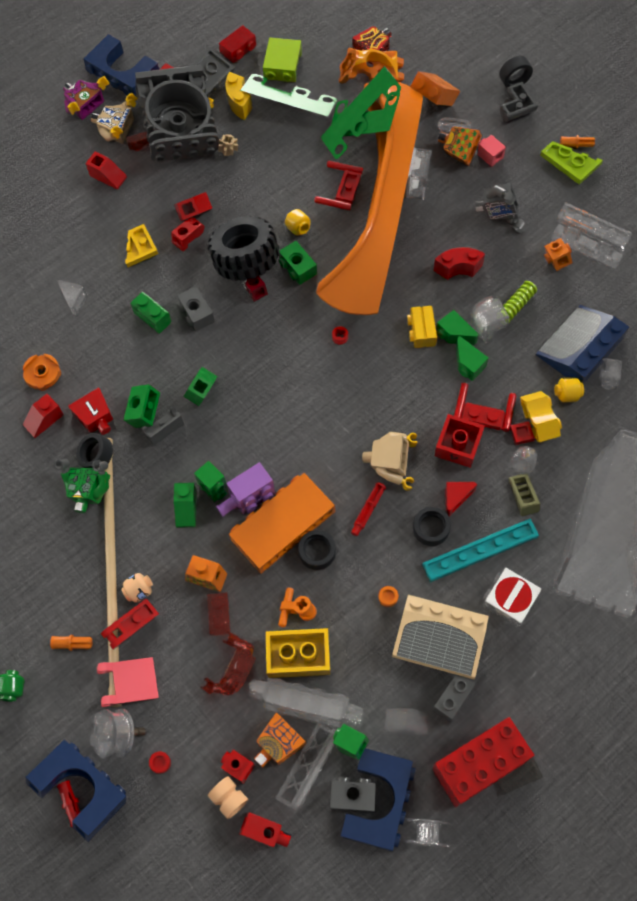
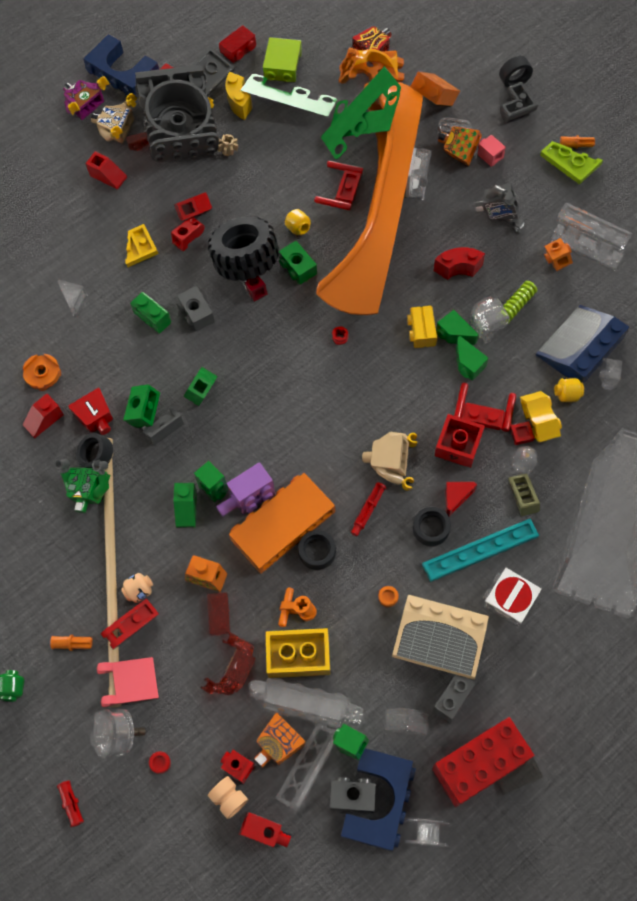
(67, 762): dark blue arch -> none

